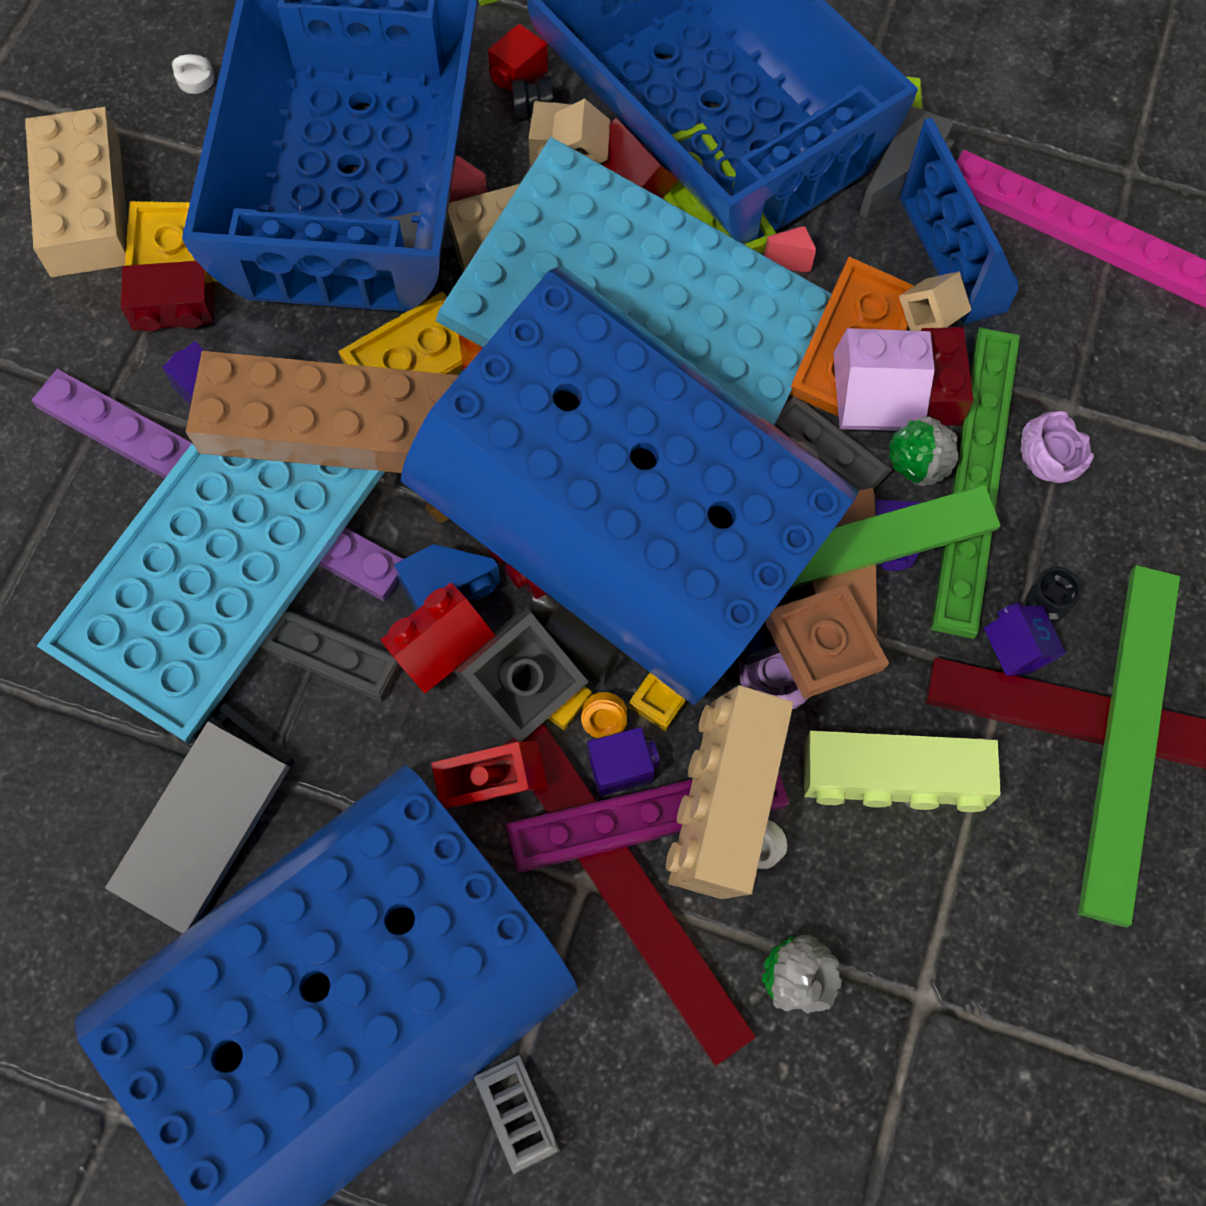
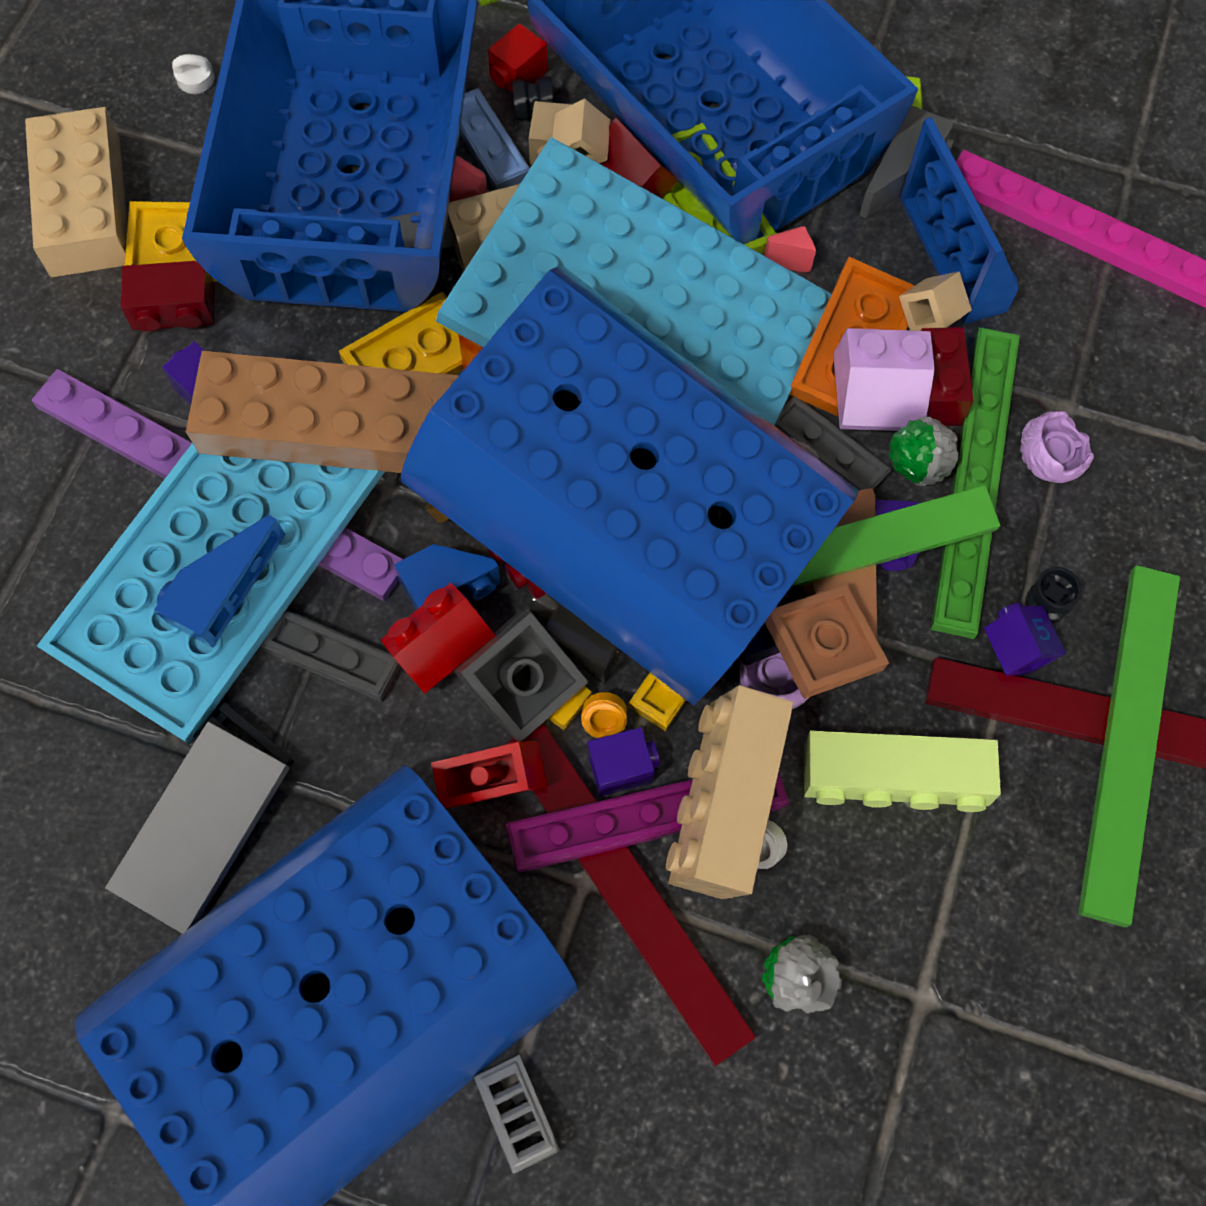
(214, 586): none -> blue slope
(490, 143): none -> light blue tile

